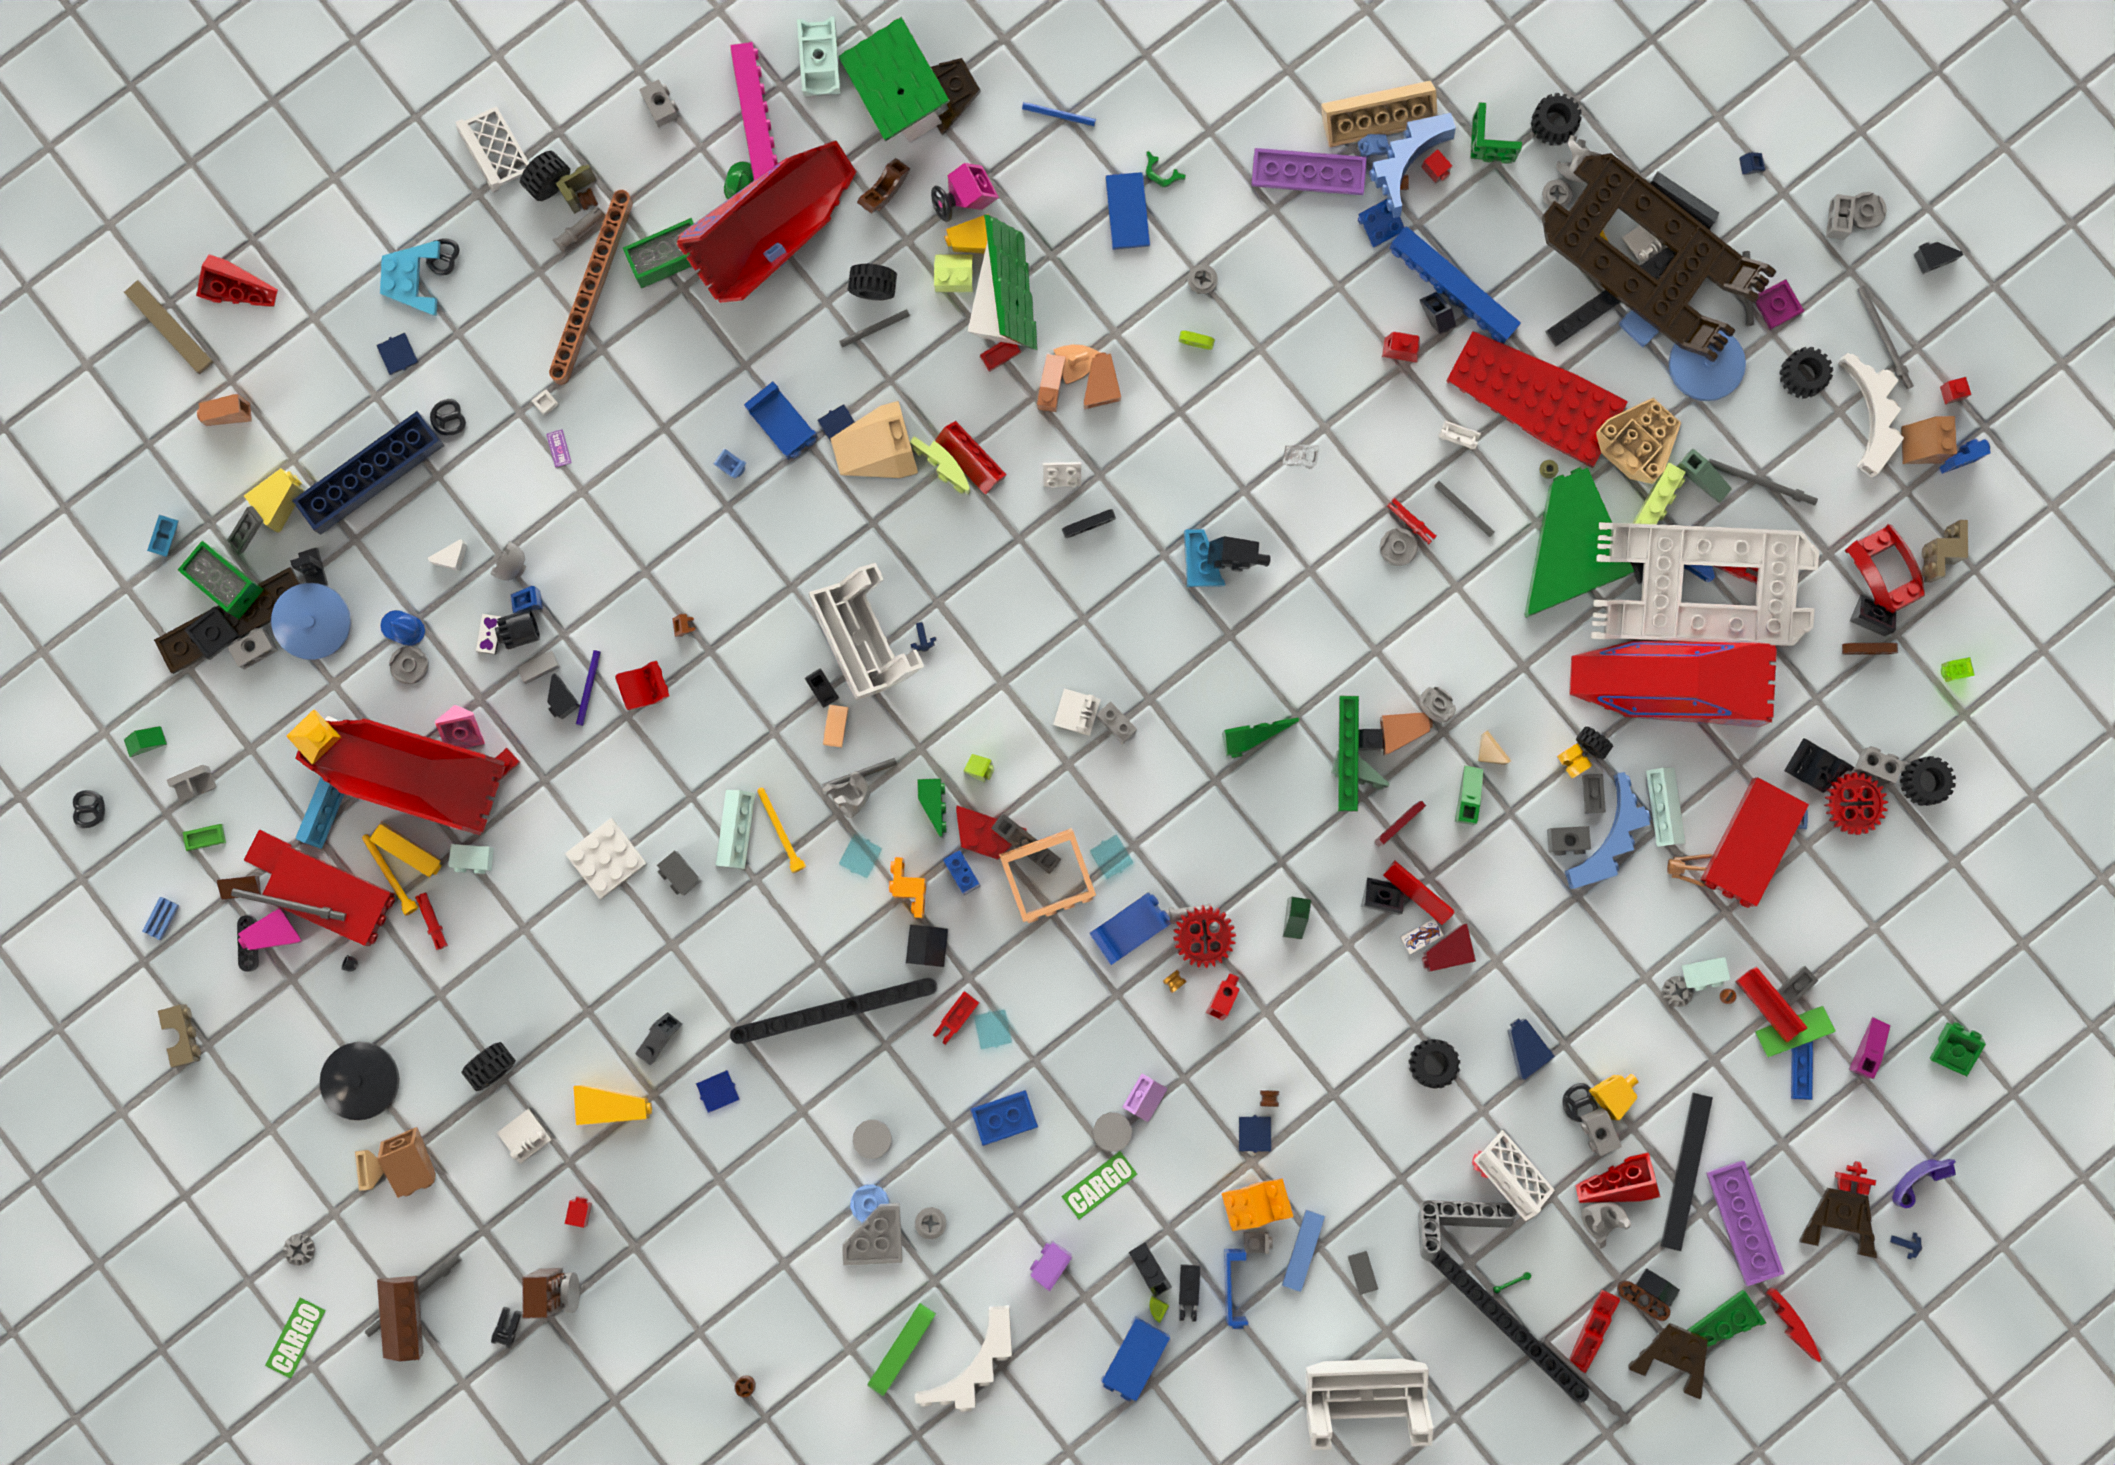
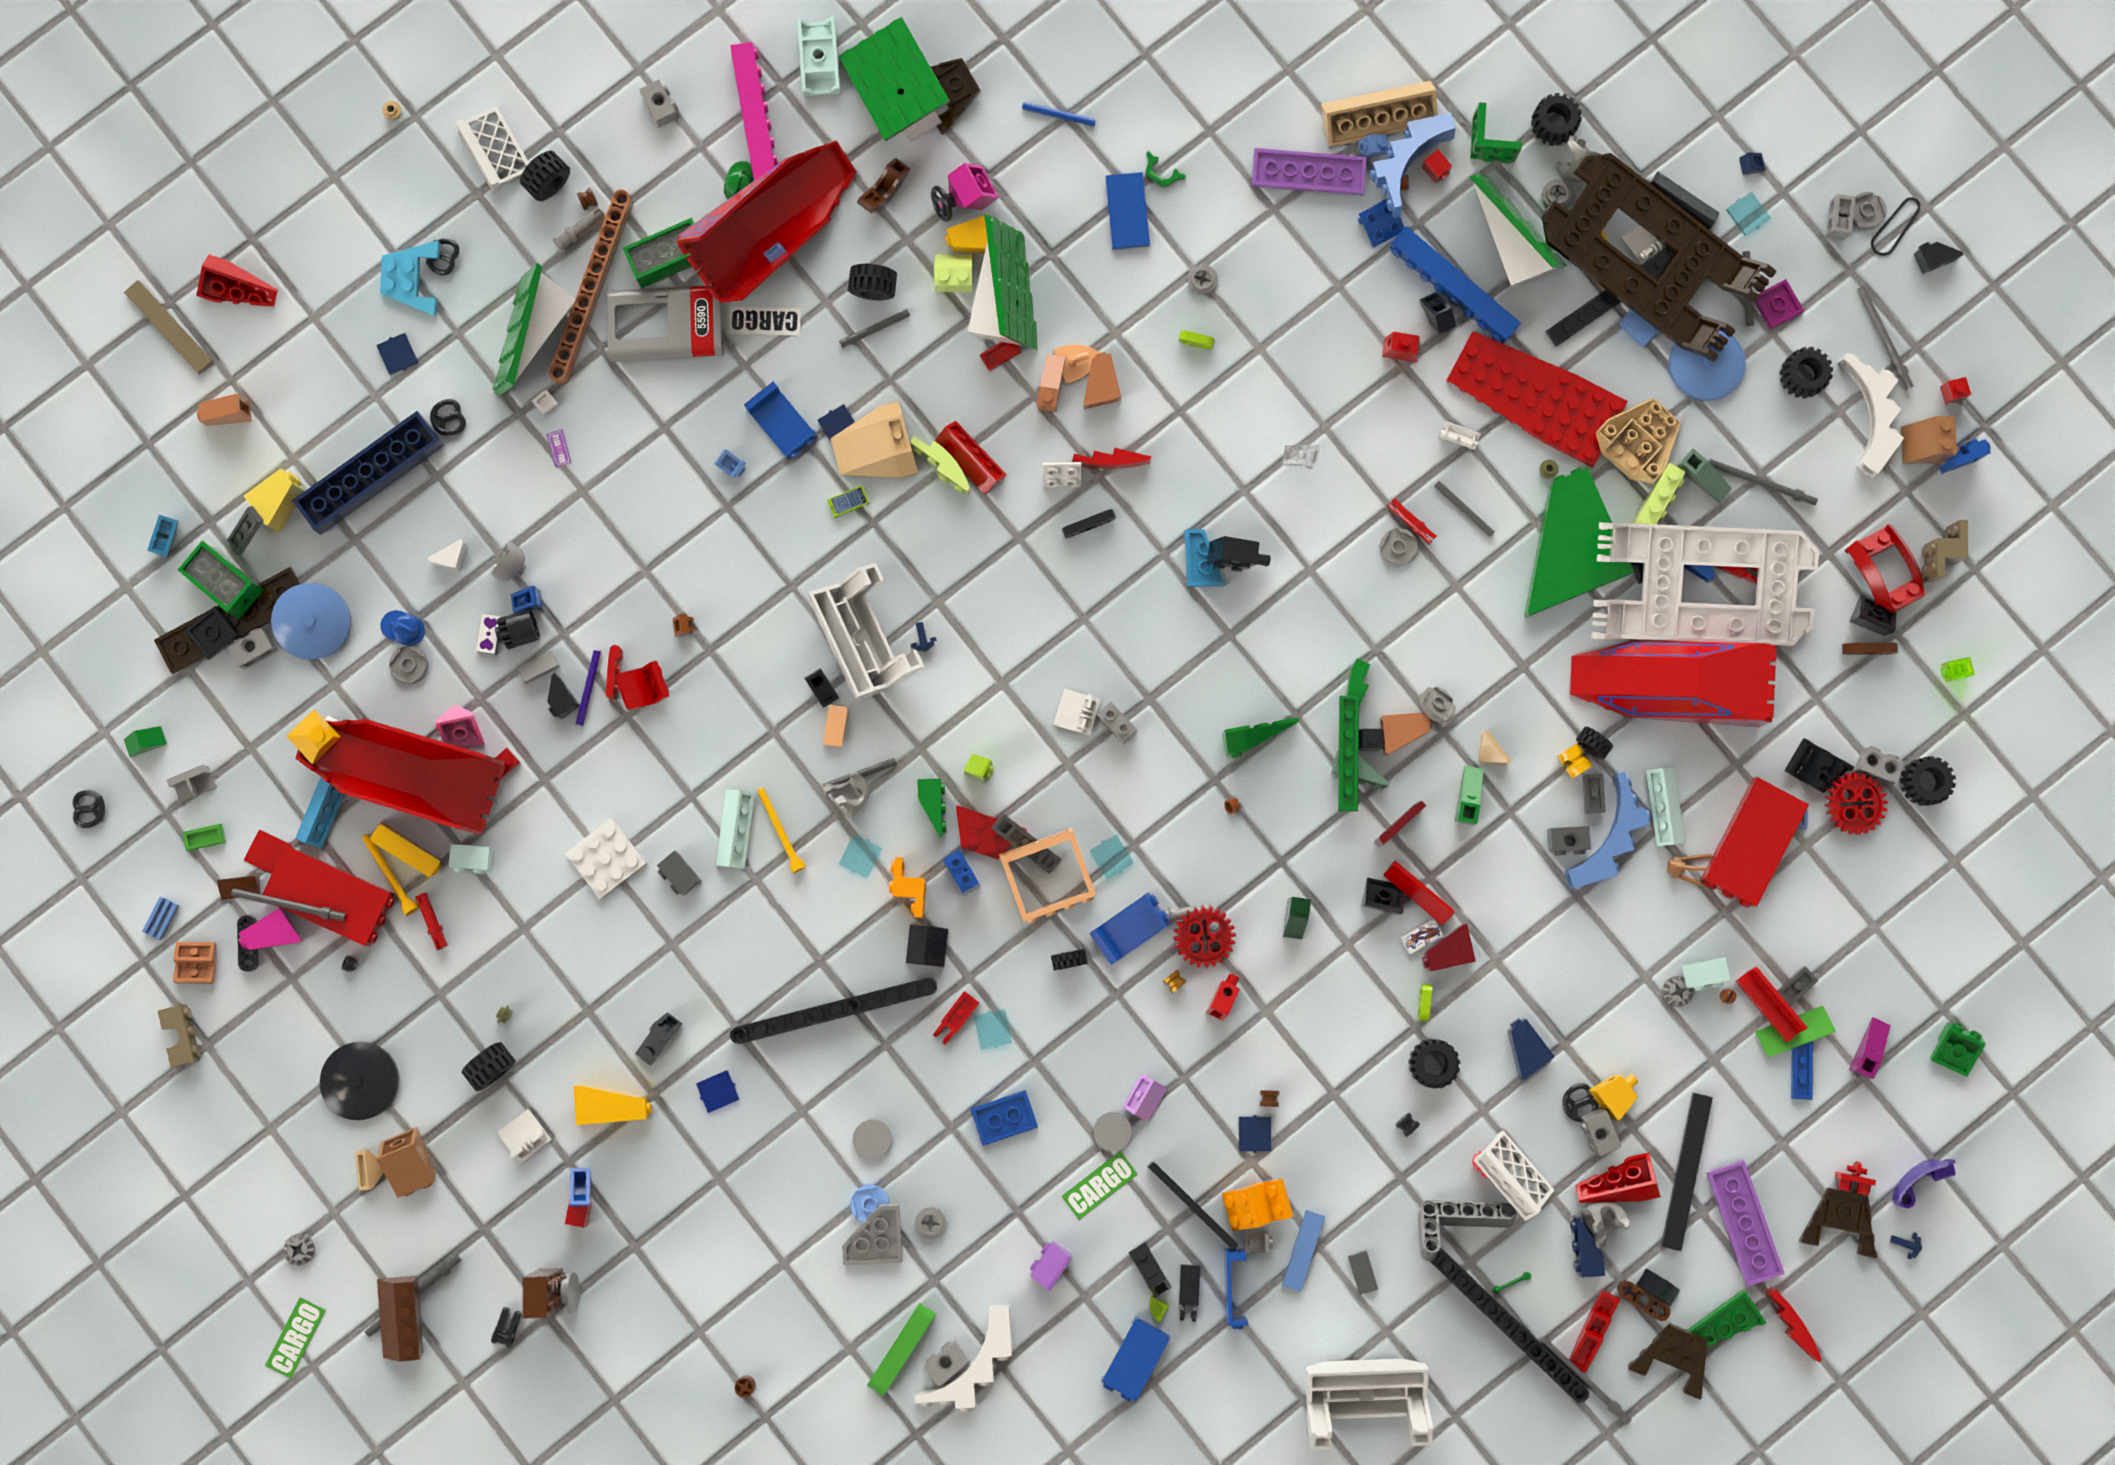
(194, 963): none -> nougat slope
(311, 566): black bracket -> none
(394, 114): none -> tan plate
(504, 1014): none -> olive plate
(536, 312): none -> piece
(574, 182): olive bracket -> none
(580, 1186): none -> slope
(613, 669): none -> red hinge
(692, 325): none -> light grey piece
(764, 321): none -> sticker
(848, 501): none -> tile
(940, 1373): none -> light grey brick
(1069, 959): none -> black tyre
(1119, 459): none -> red slope
(1193, 1205): none -> black tile
(1232, 806): none -> dark orange hinge
(1355, 682): none -> green slope
(1407, 1124): none -> black wheel
(1424, 1002): none -> lime beam
(1517, 240): none -> white piece
(1588, 1257): none -> dark blue slope
(1748, 213): none -> clear light blue piece
(1903, 232): none -> black piece

